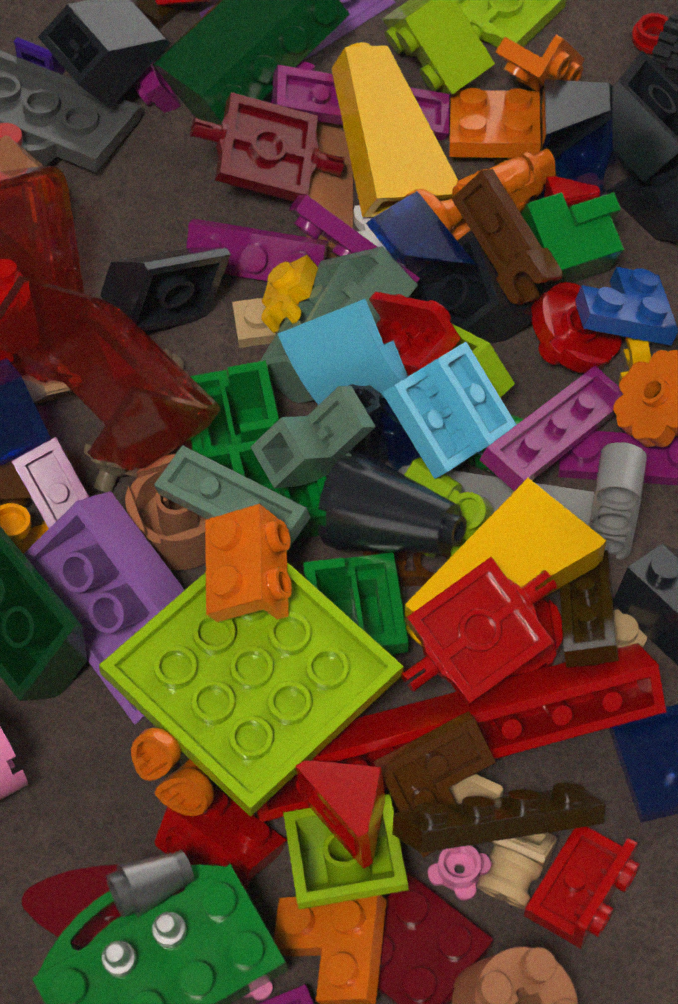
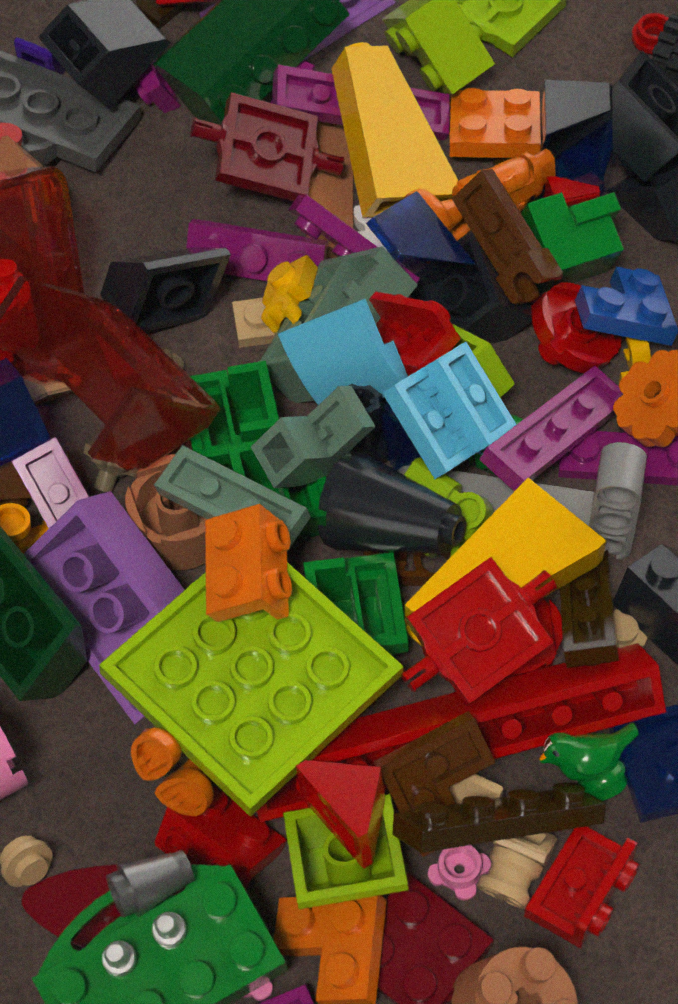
(25, 861): none -> tan plate
(557, 63): orange bracket -> none
(591, 759): none -> green animal

